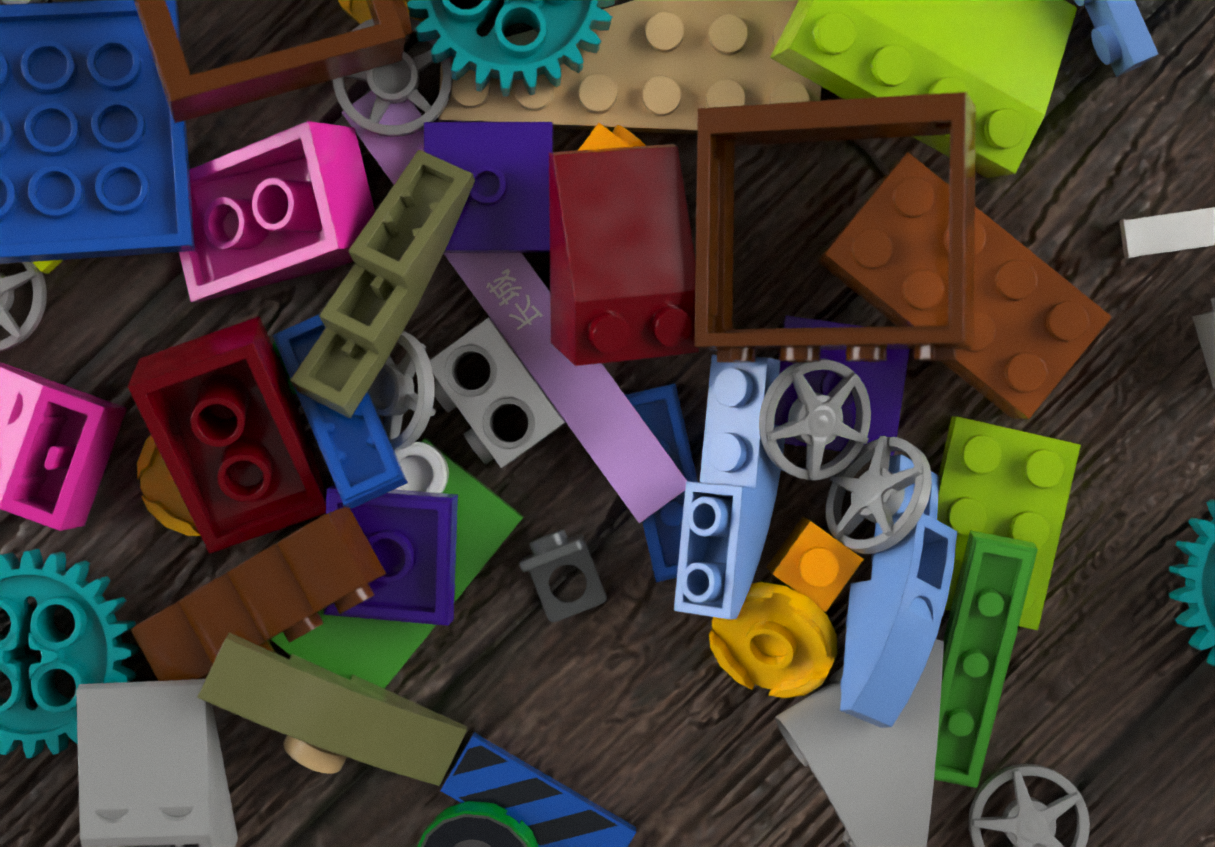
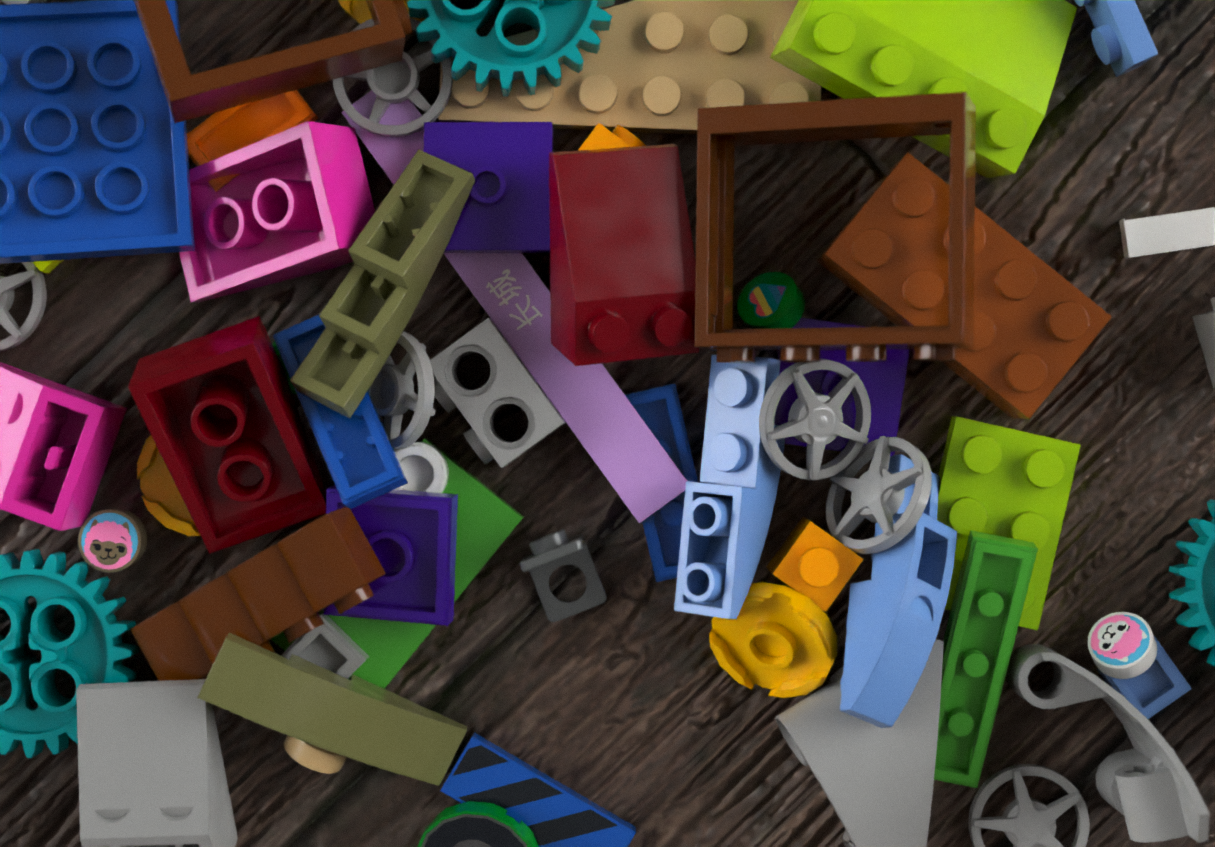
(112, 540): none -> tile
(245, 125): none -> orange tile
(329, 648): none -> light grey tile
(771, 302): none -> green tile
(1122, 645): none -> tile
(1141, 782): none -> light grey panel
(1154, 687): none -> medium blue tile

